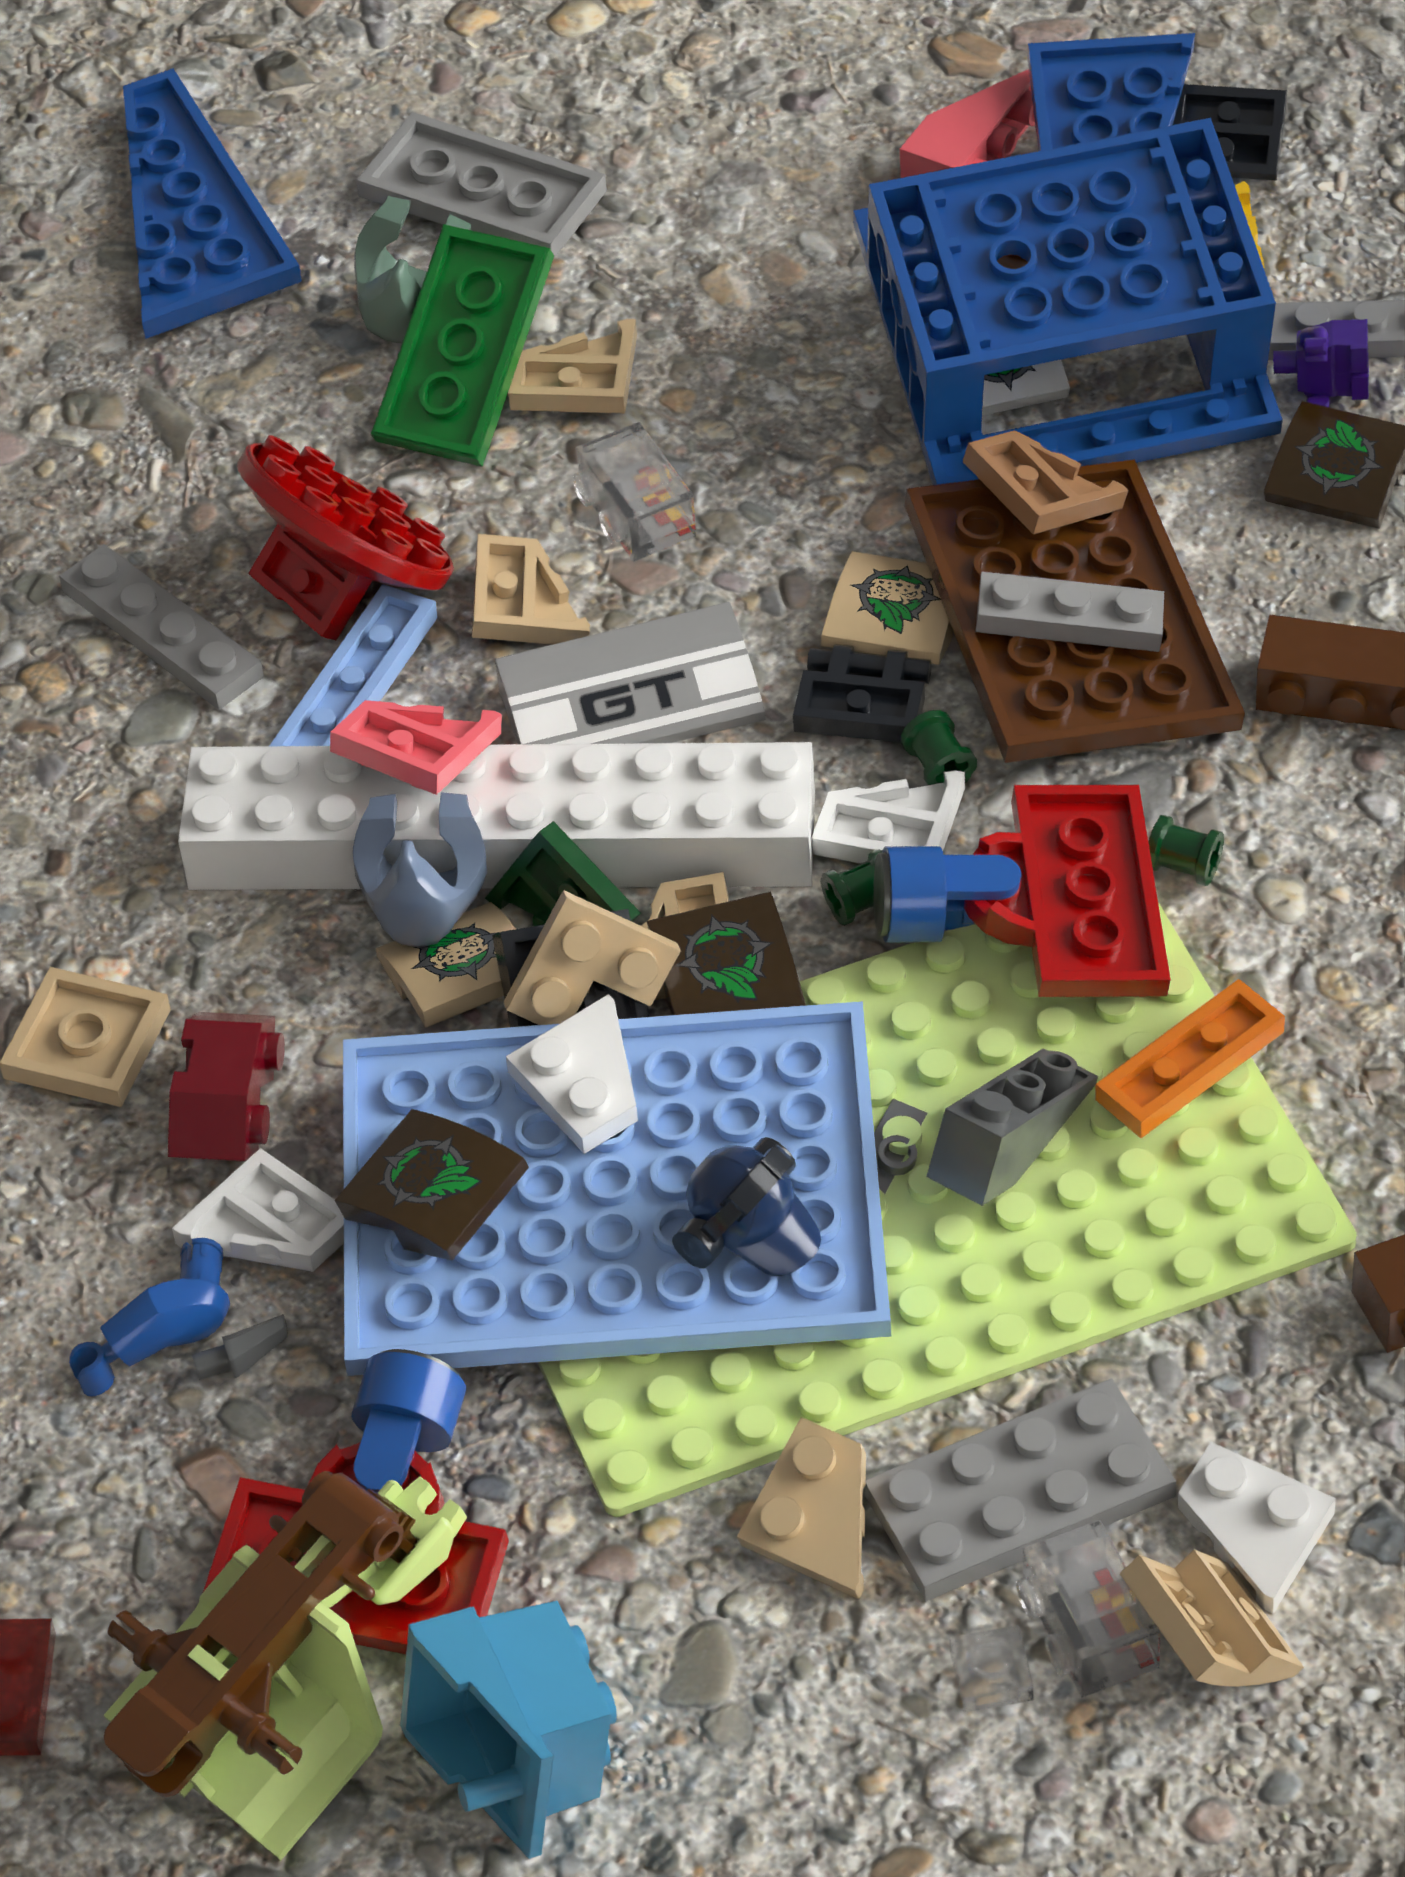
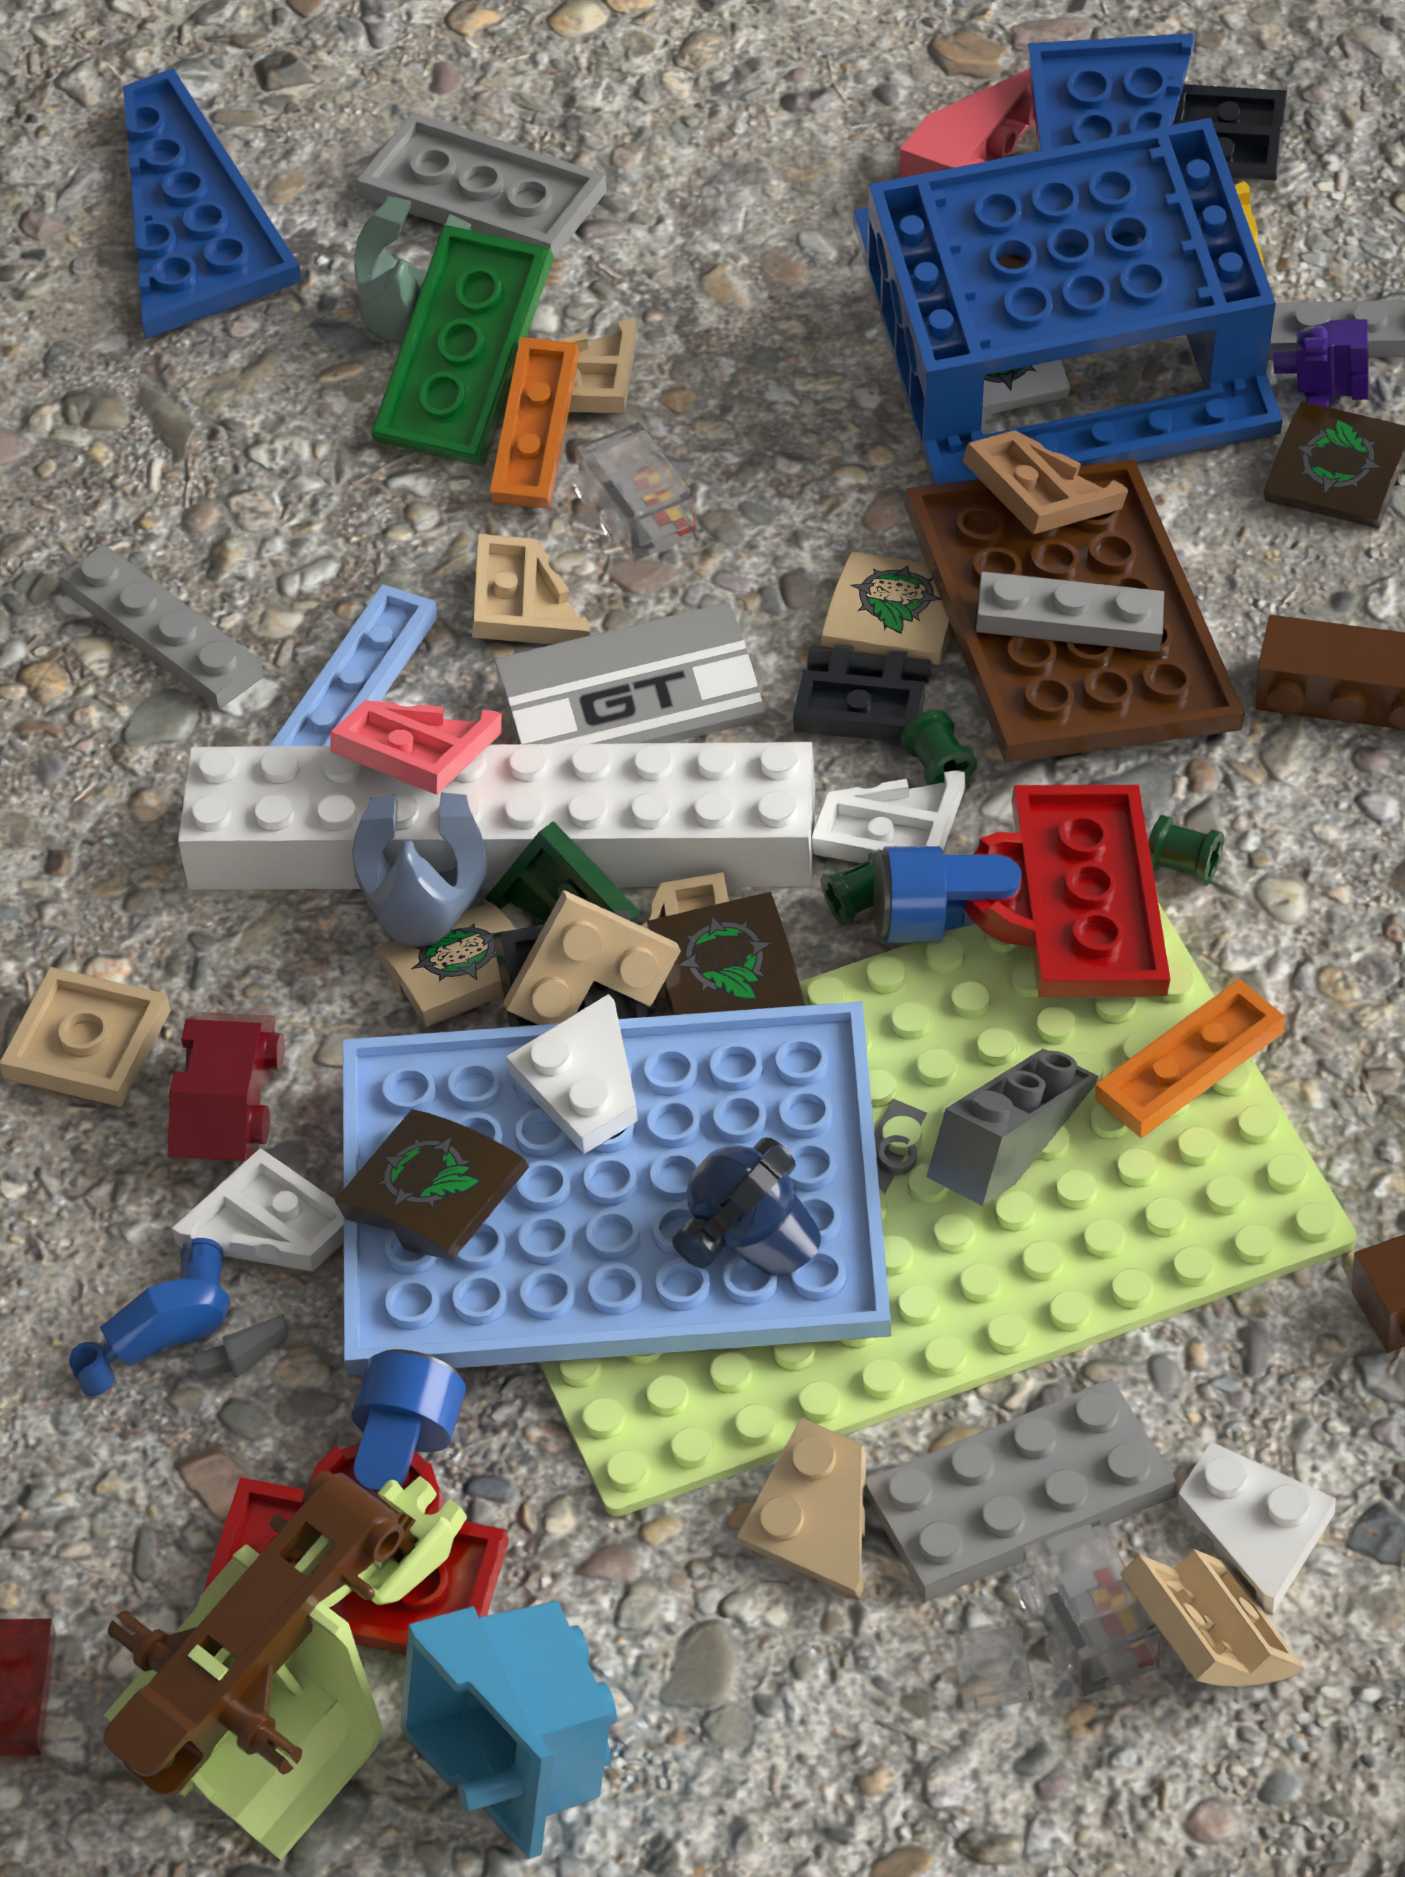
(334, 536): red bracket -> none
(534, 423): none -> orange plate

